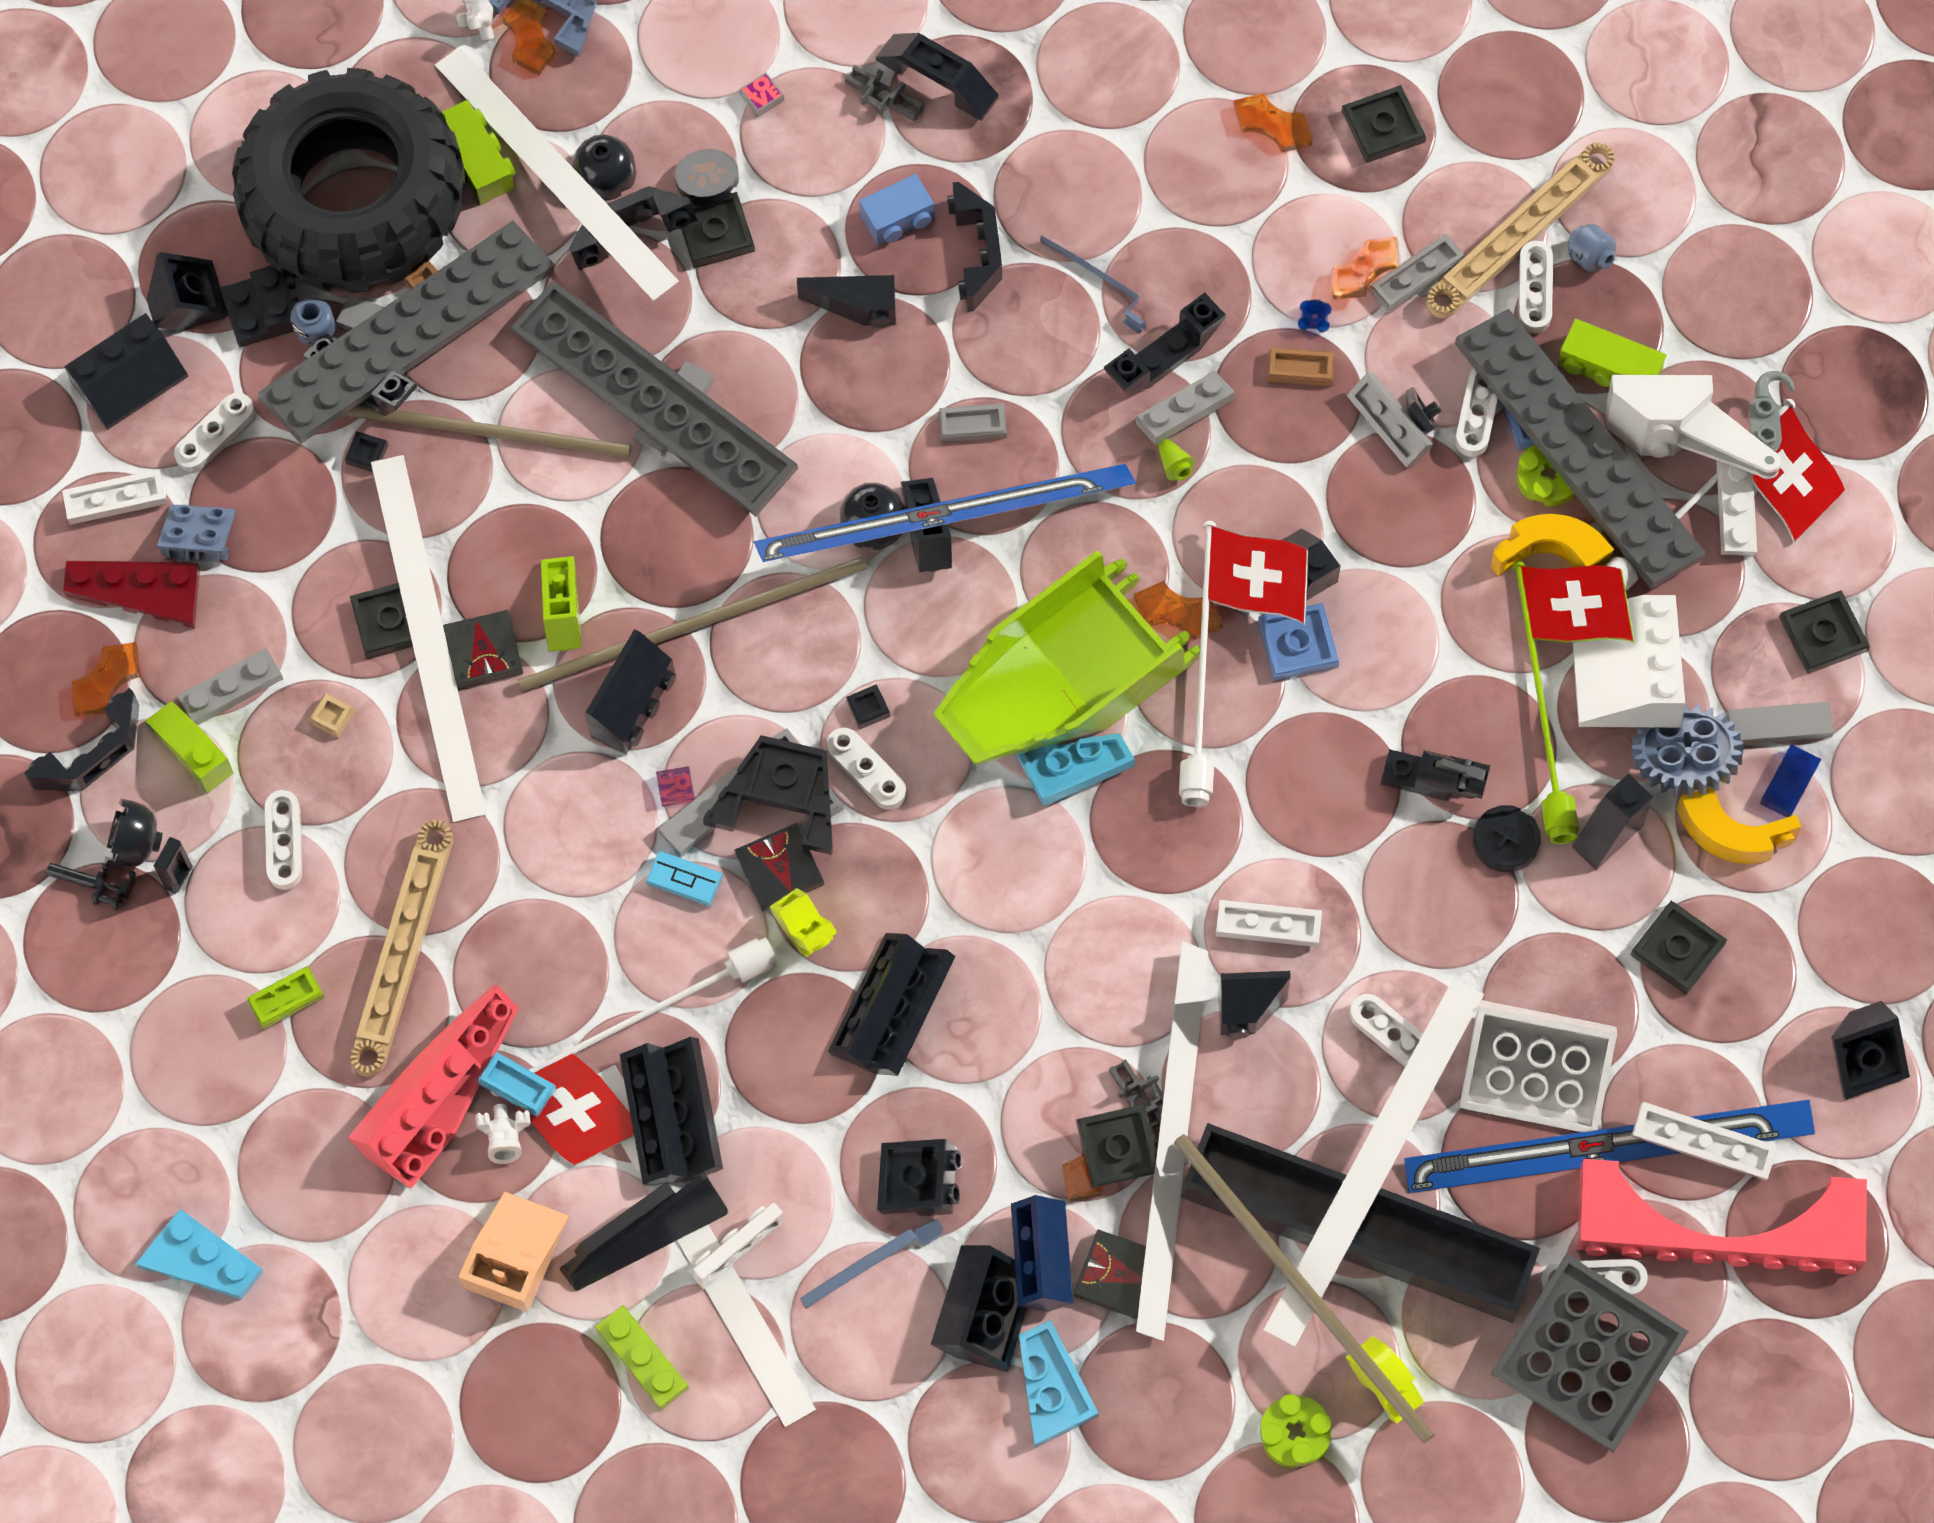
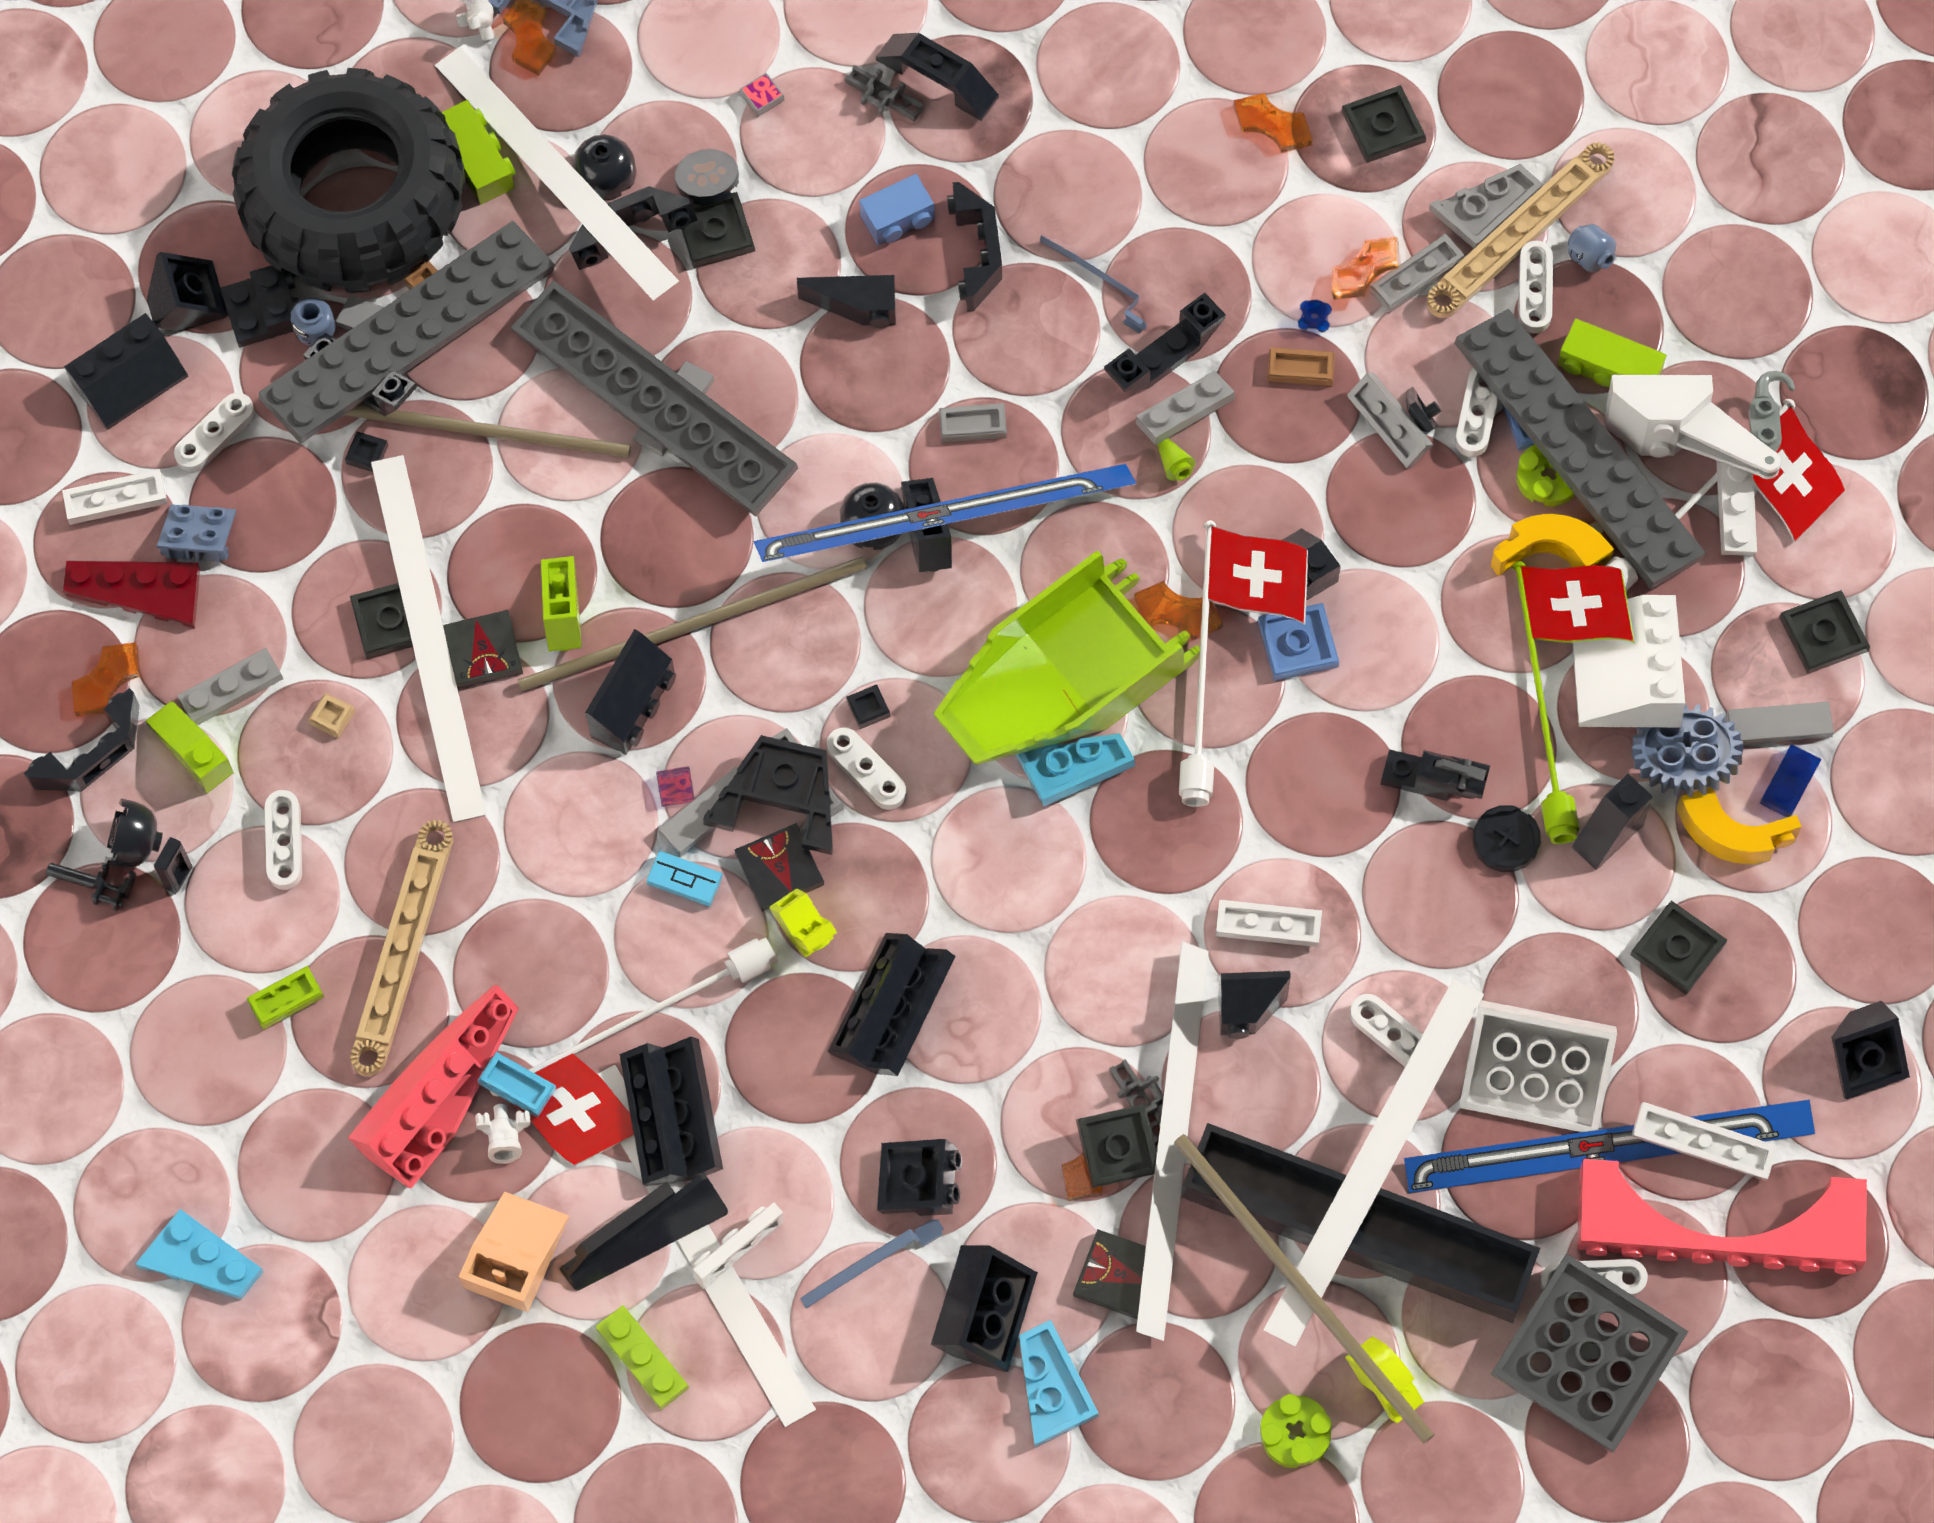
(1041, 1253): dark blue brick -> none
(1480, 210): none -> light grey wing

